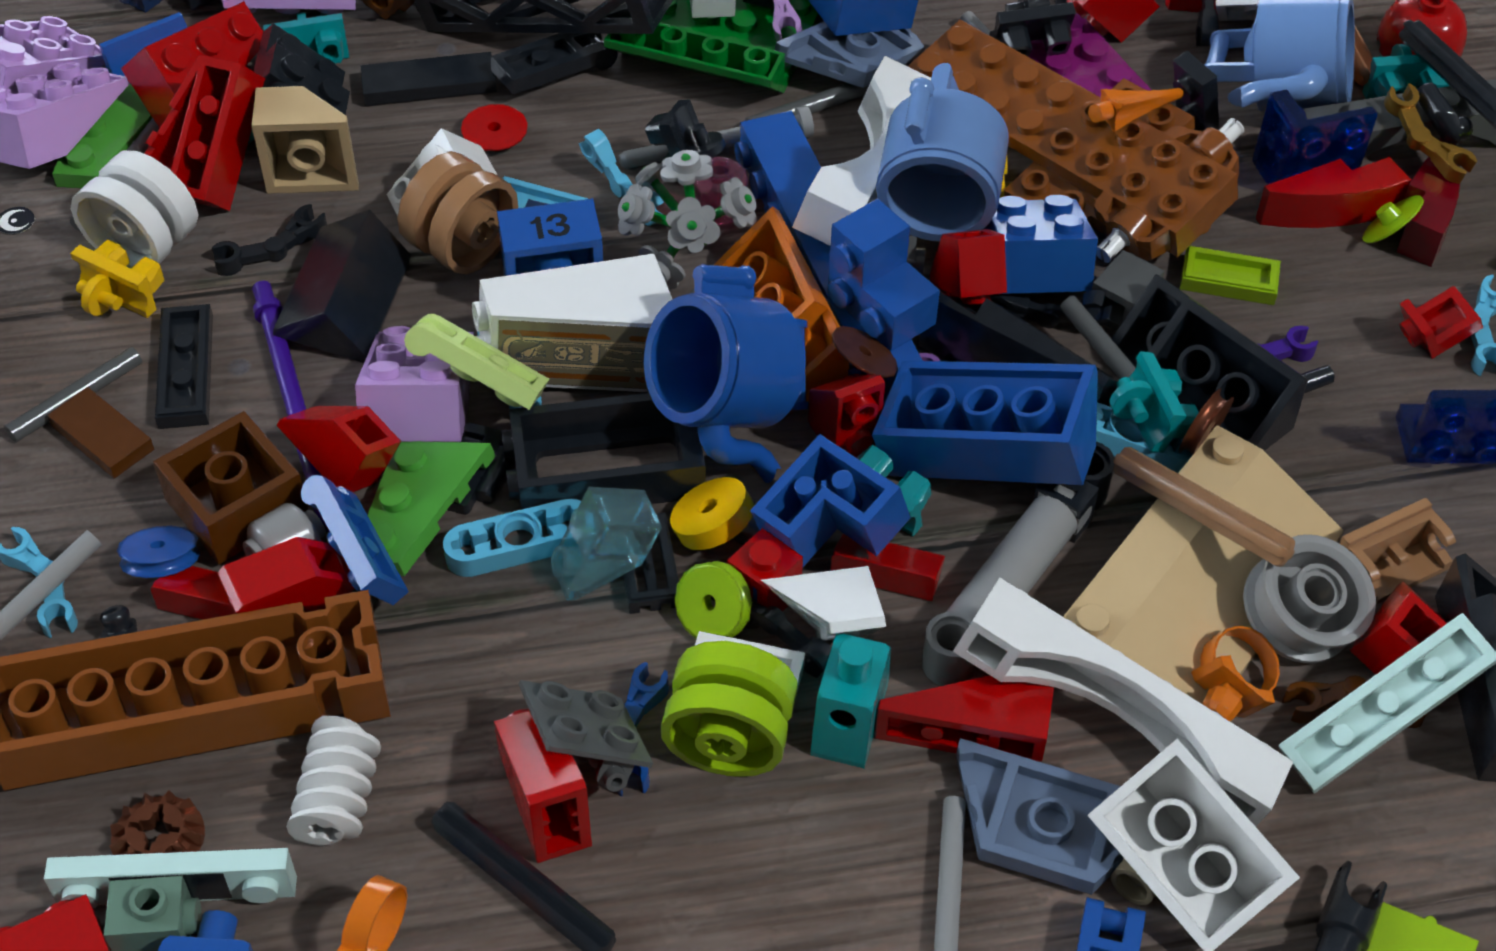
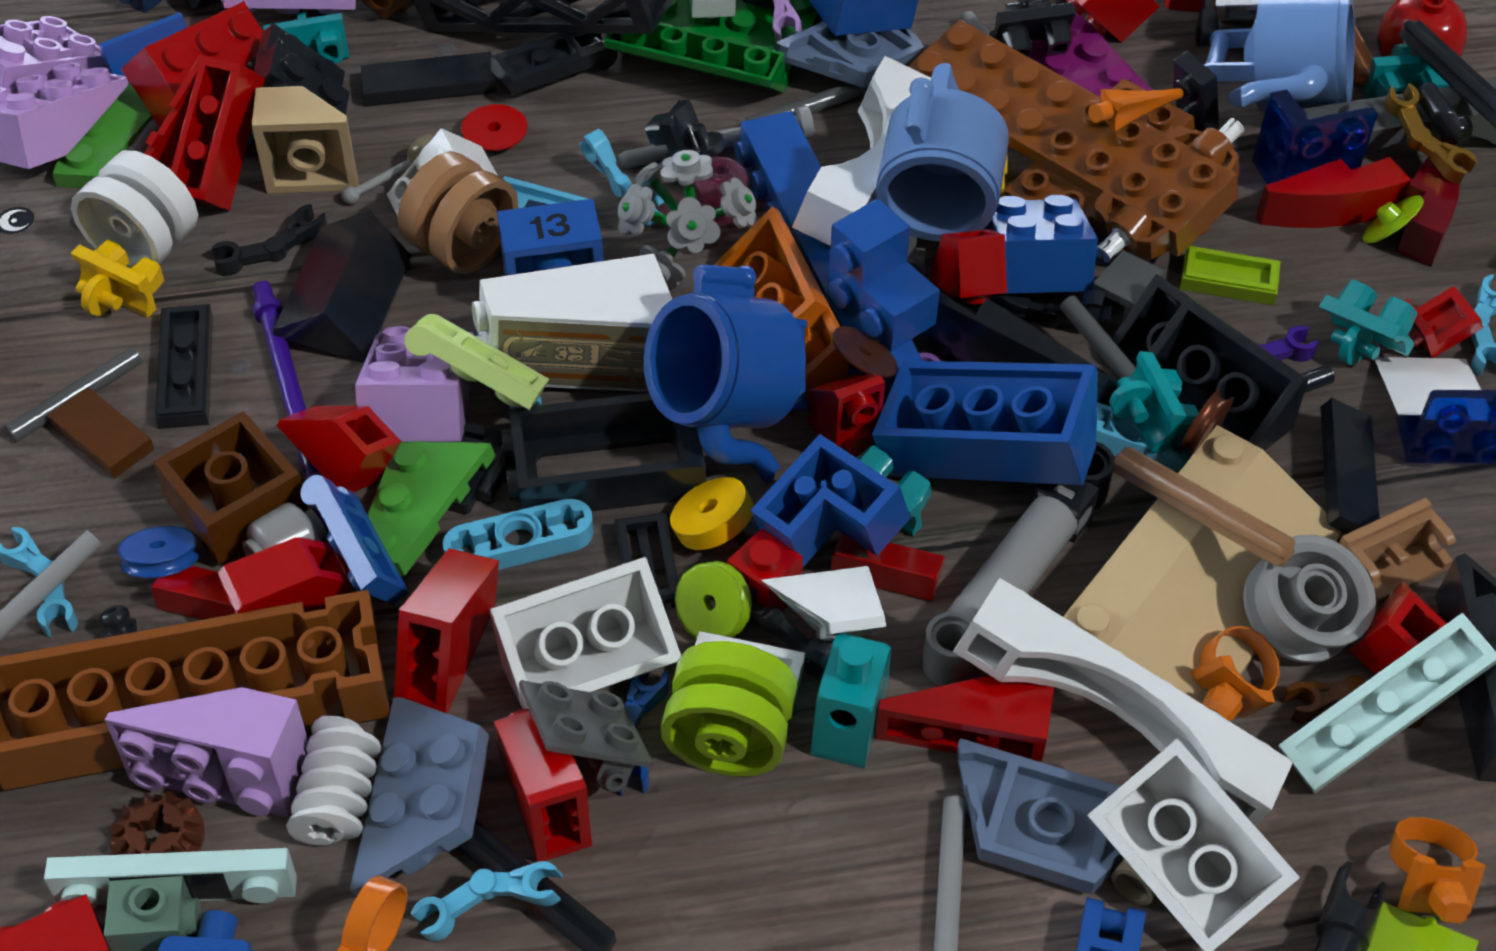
(216, 747): none -> lavender slope
(351, 194): none -> light grey hinge
(421, 791): none -> sand blue wing
(443, 628): none -> red slope
(486, 885): none -> medium azure piece
(586, 631): none -> white slope
(604, 539): clear light blue slope -> none
(1348, 466): none -> black tile
(1352, 313): none -> teal hips
(1414, 378): none -> white sticker
(1435, 887): none -> orange piece

